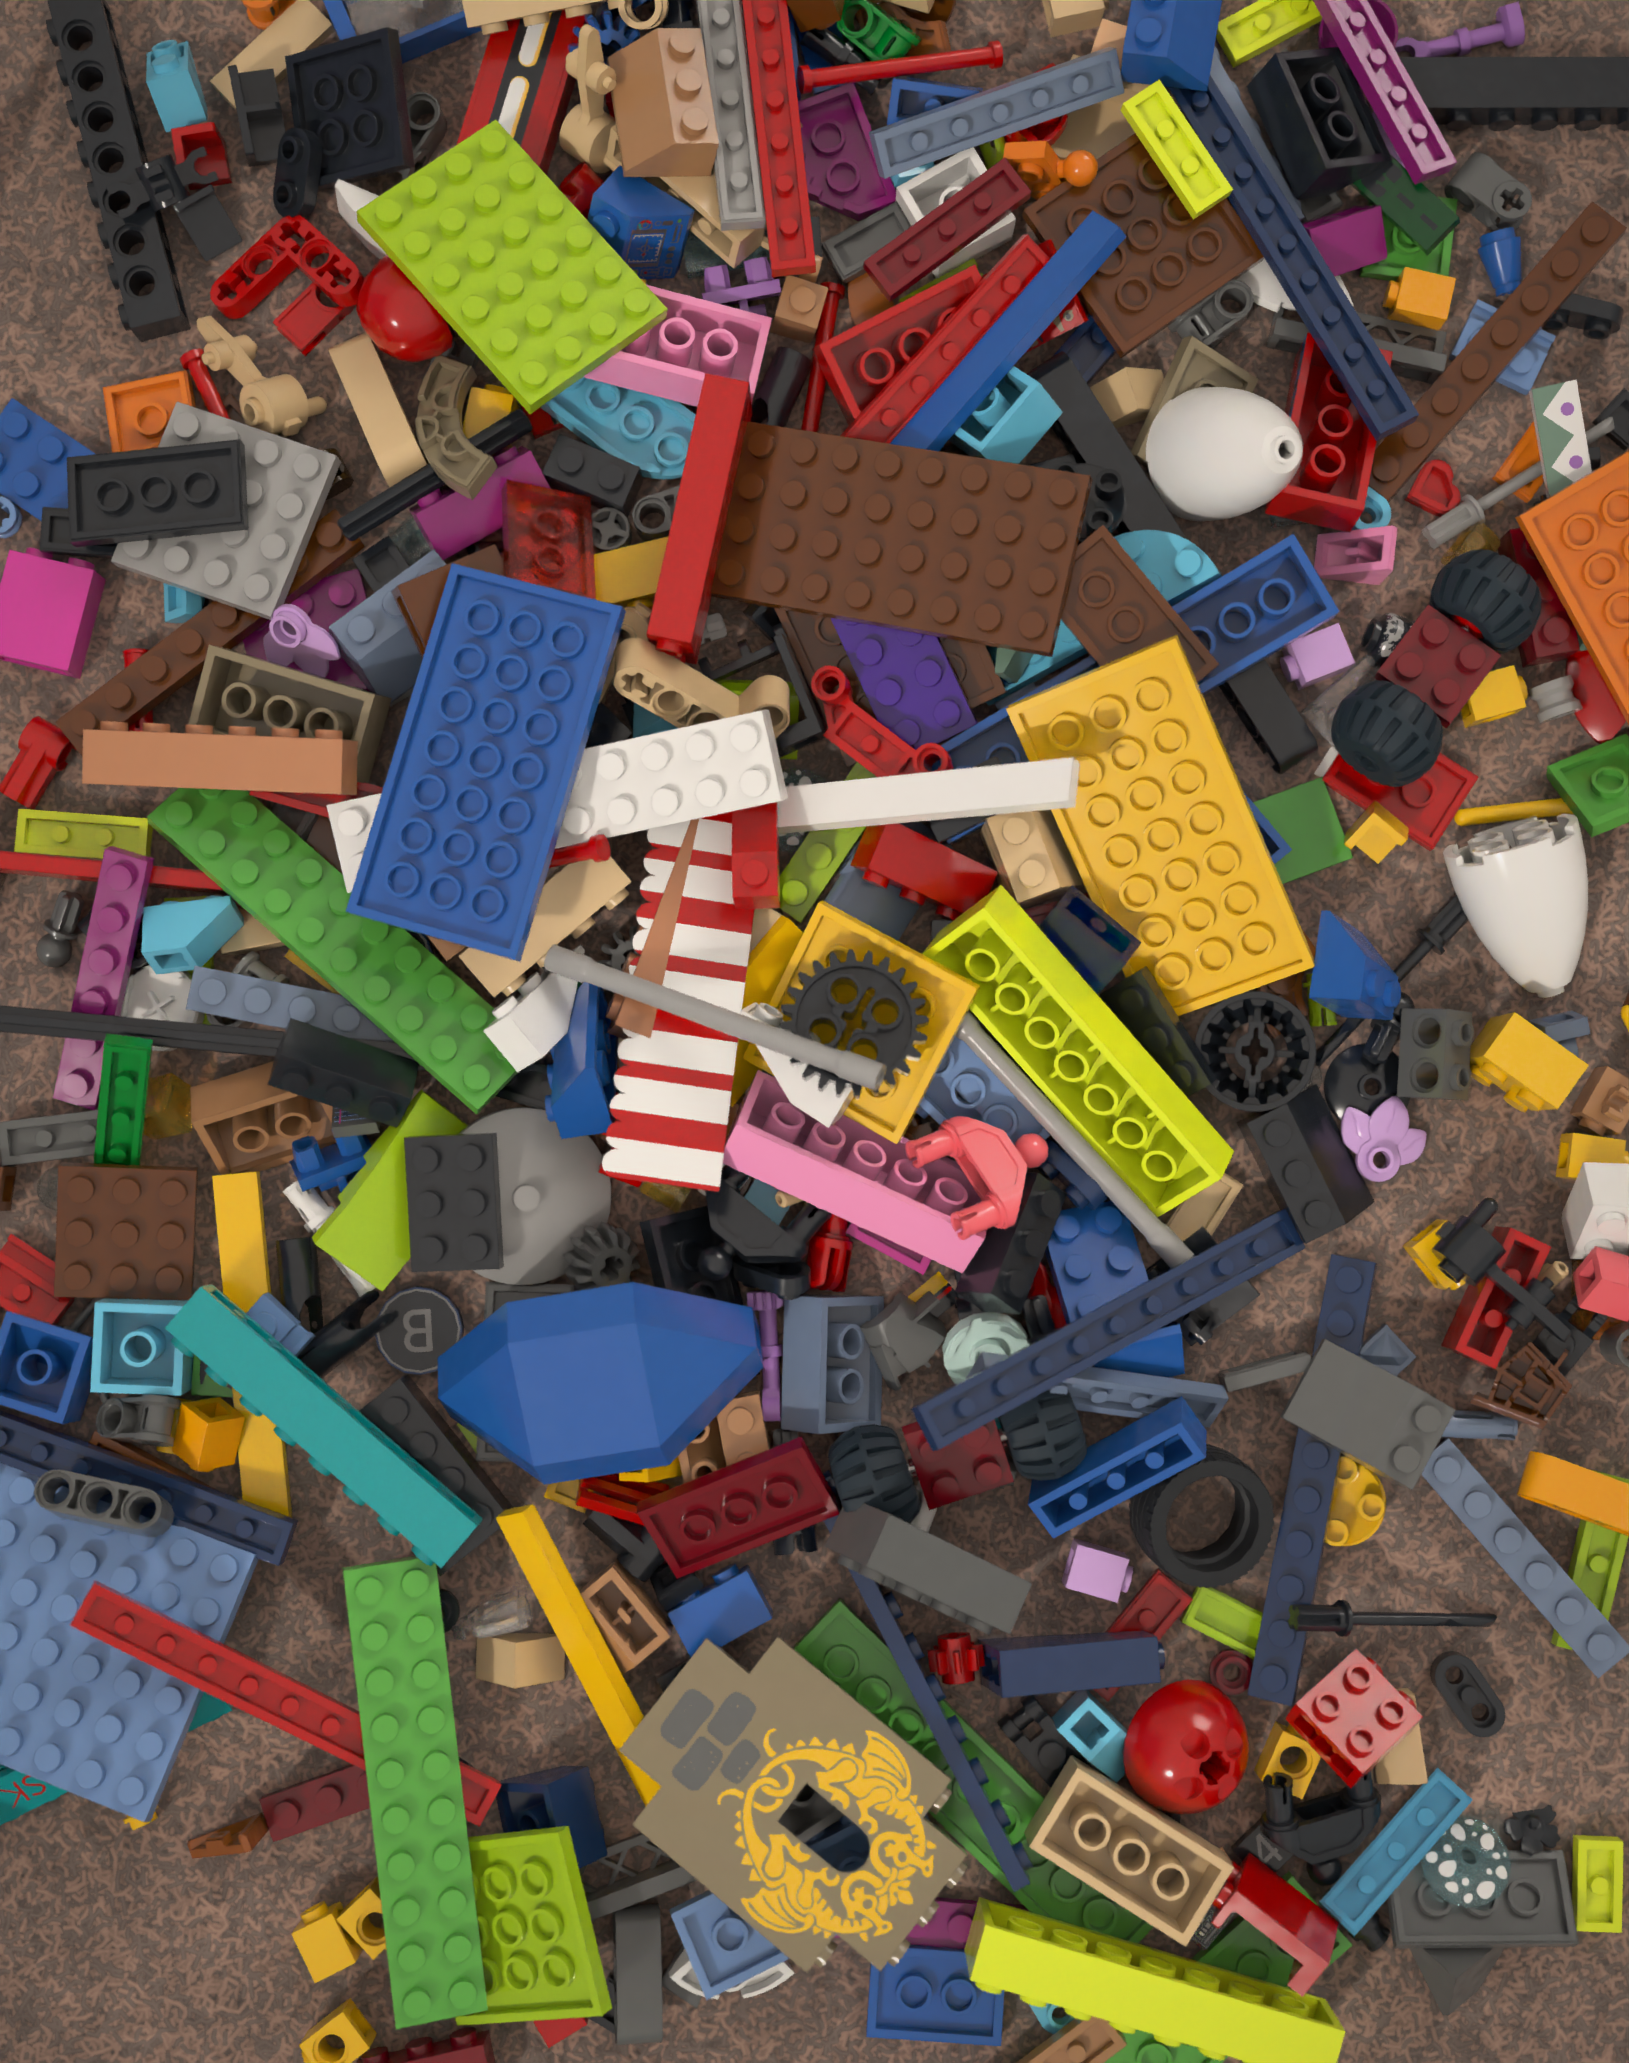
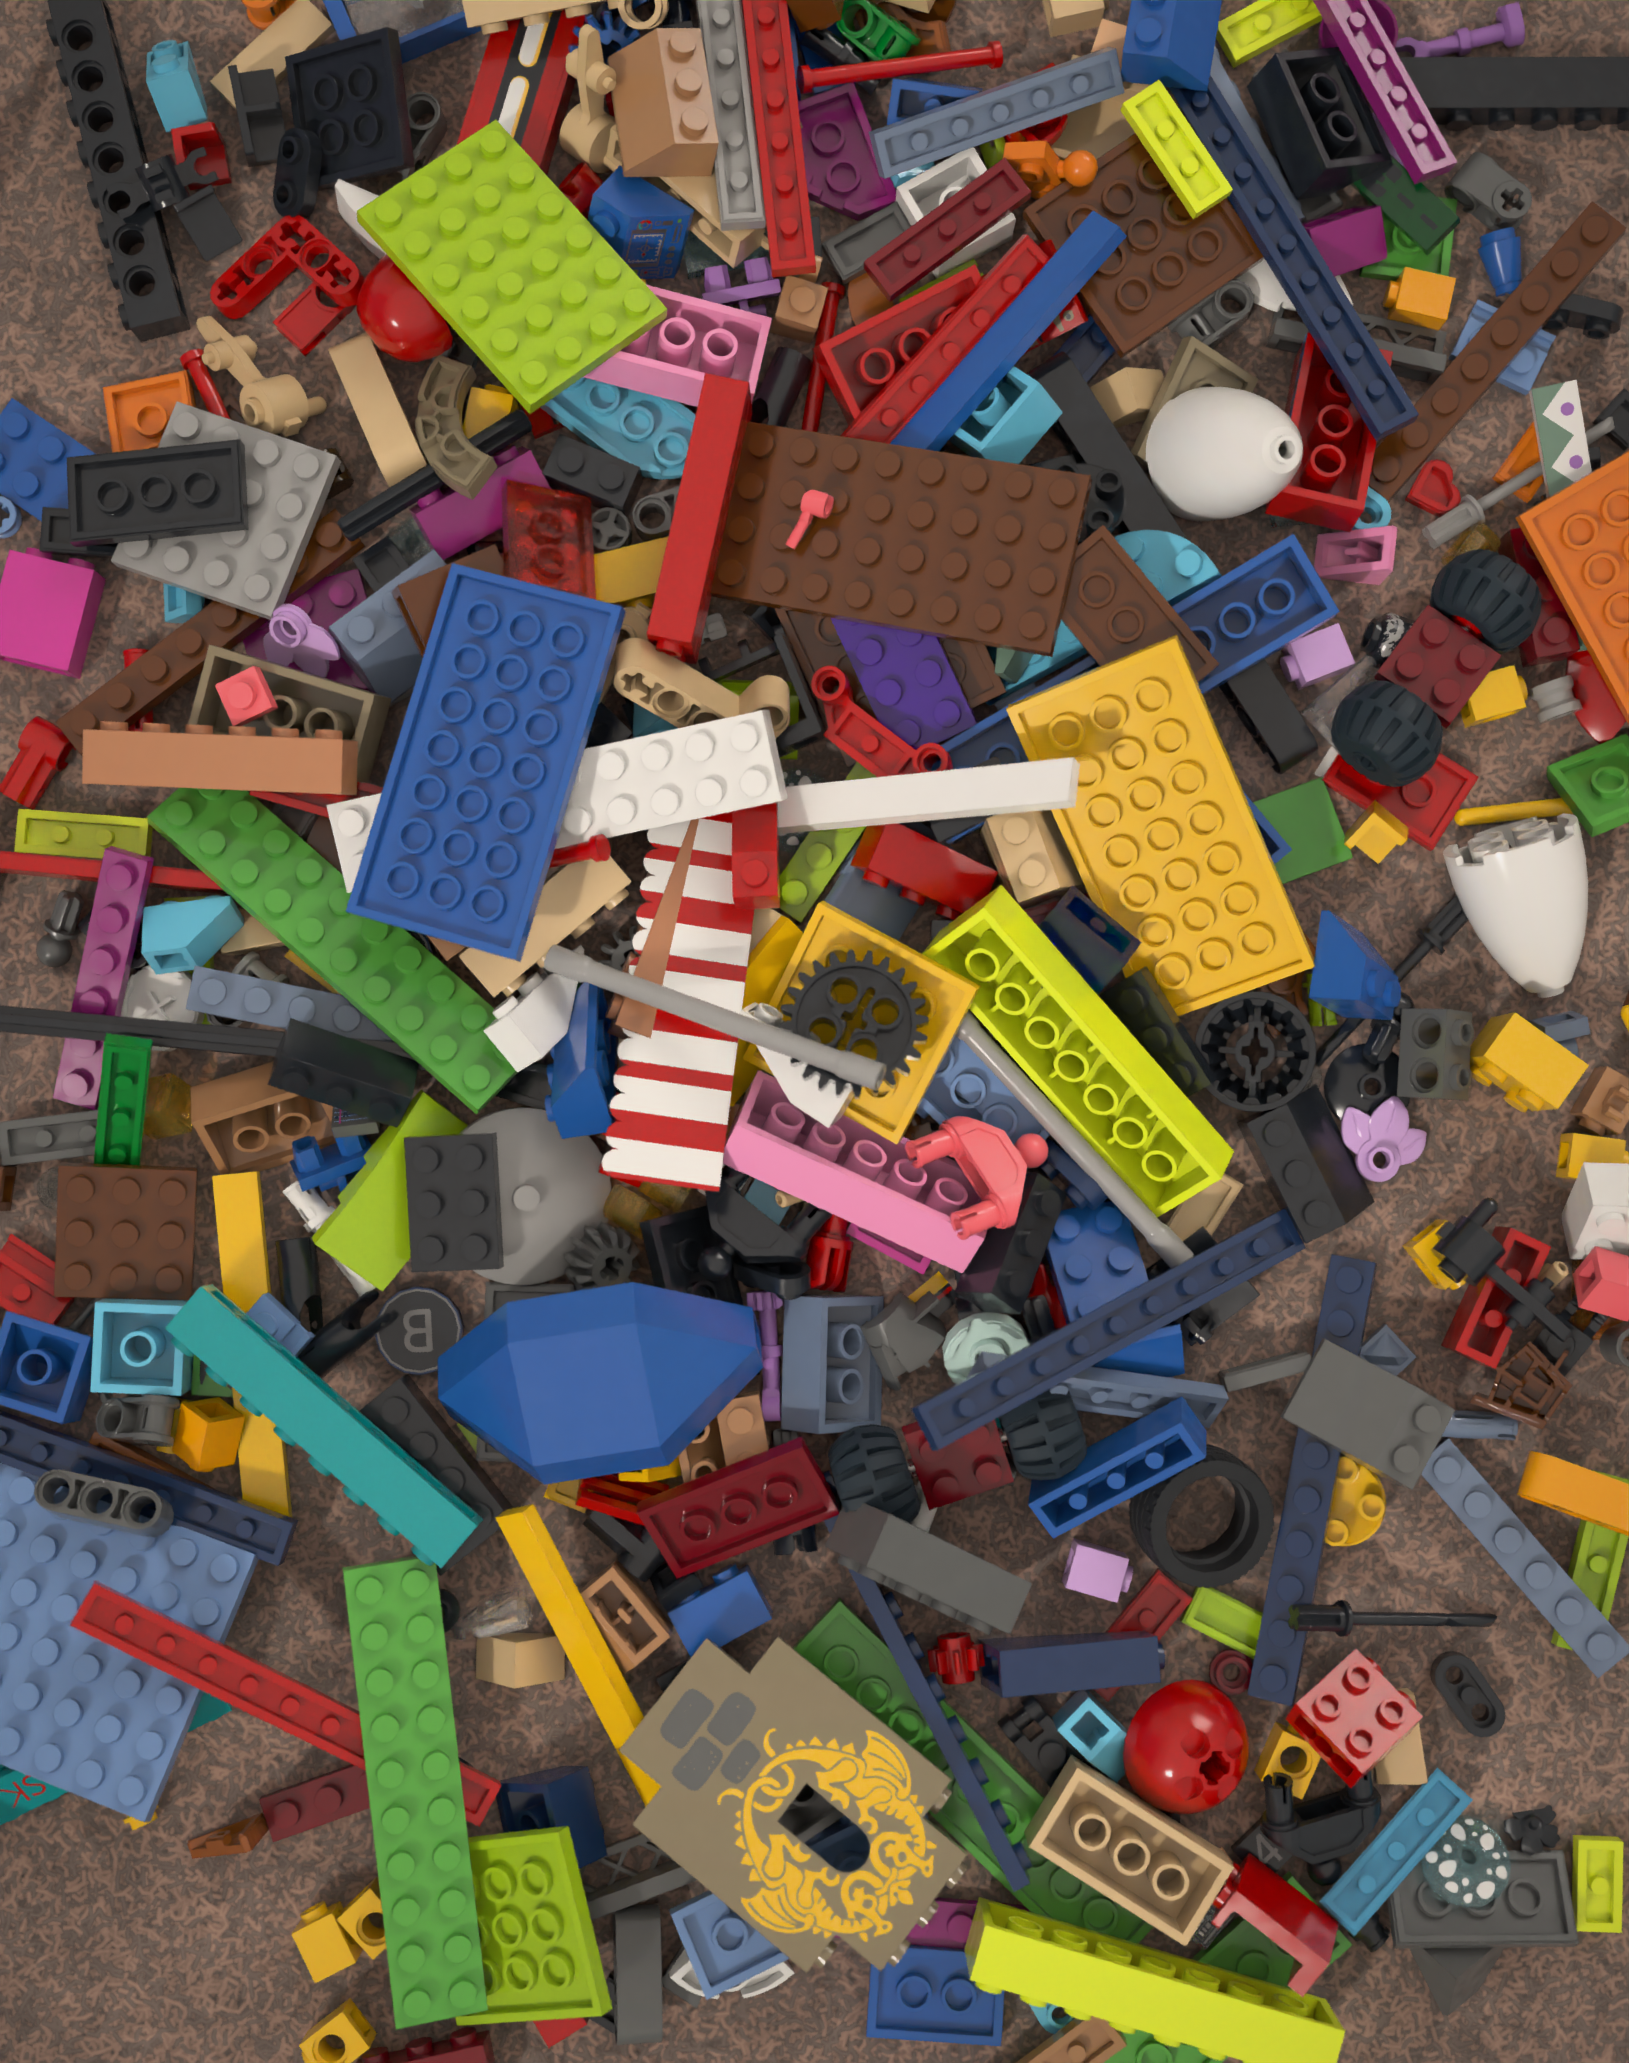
(246, 696): none -> coral plate
(629, 1209): none -> clear yellow brick
(812, 504): none -> coral hand

